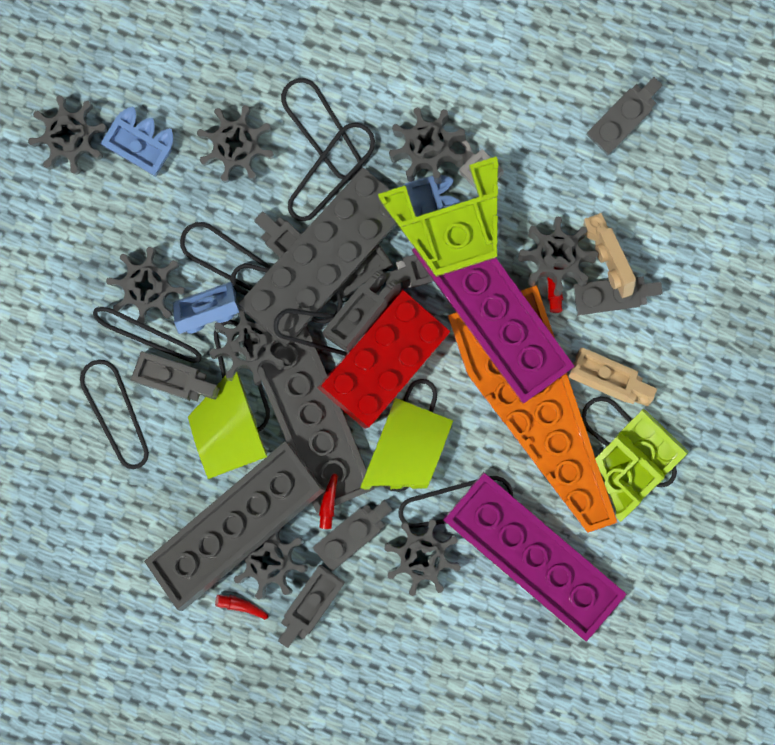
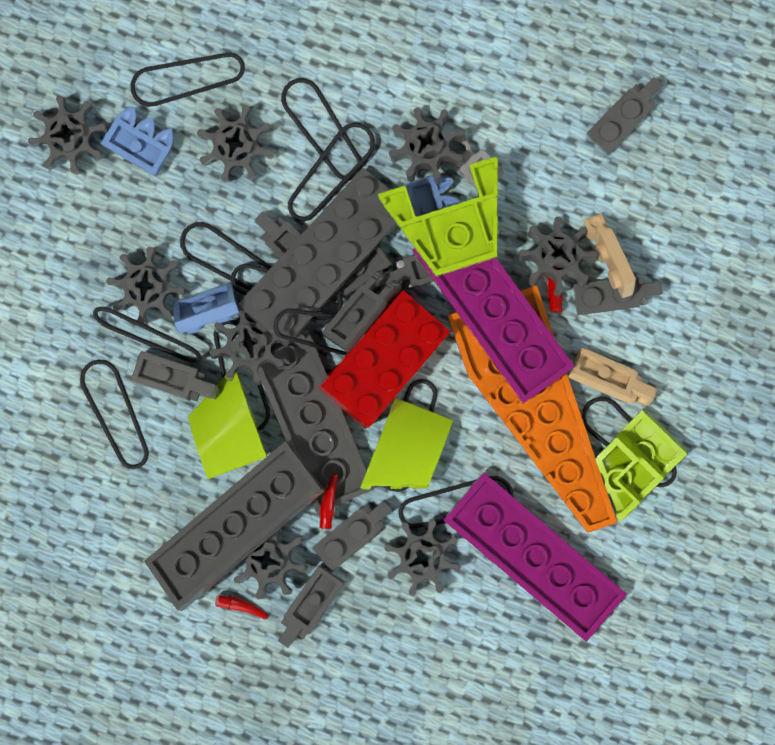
(184, 62): none -> black piece

